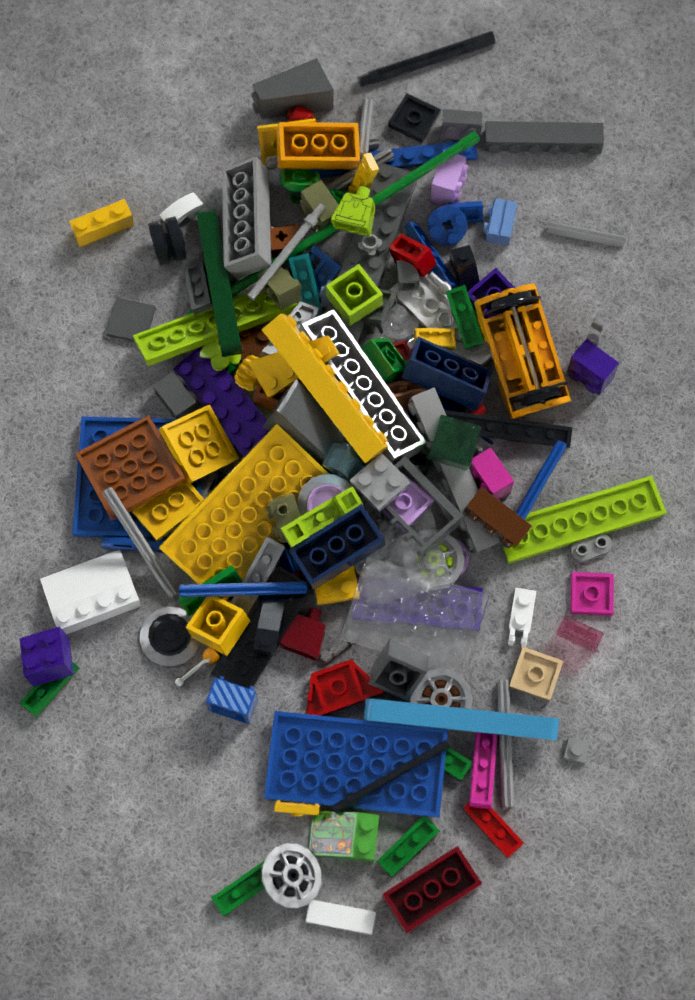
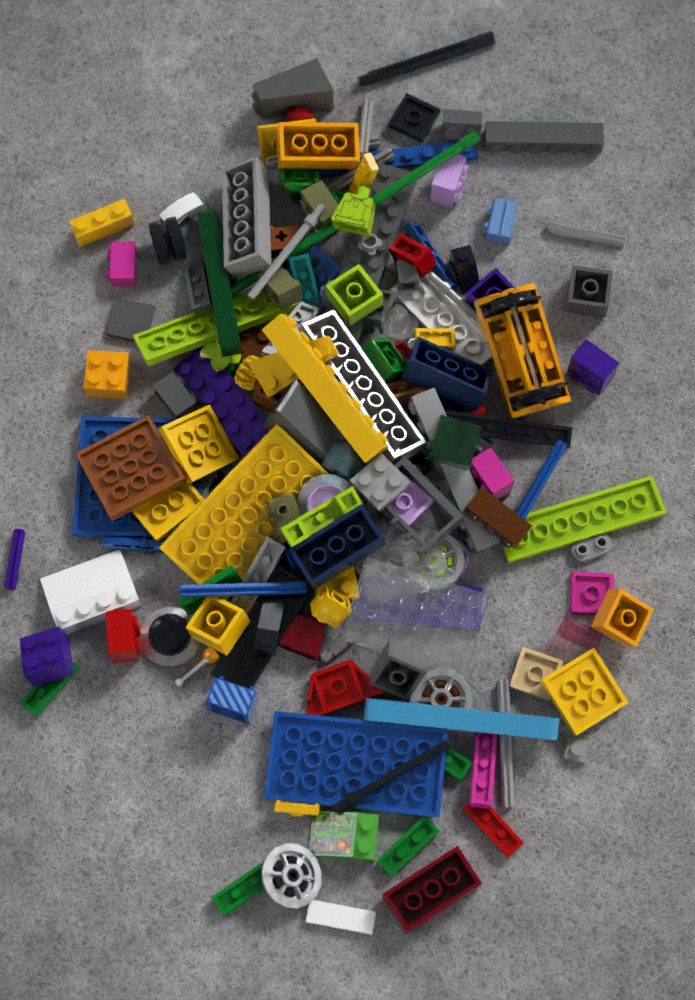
(14, 559): none -> dark purple axle
(107, 374): none -> light orange brick
(122, 636): none -> red brick
(123, 263): none -> dark pink brick
(140, 542): light grey axle -> none
(330, 607): none -> yellow head
(442, 214): blue plate -> none
(465, 317): green plate -> none
(472, 210): blue plate -> none
(521, 614): white hinge -> none
(584, 691): none -> yellow plate
(589, 291): none -> dark grey brick
(595, 334): light grey hinge -> none
(622, 618): none -> light orange brick

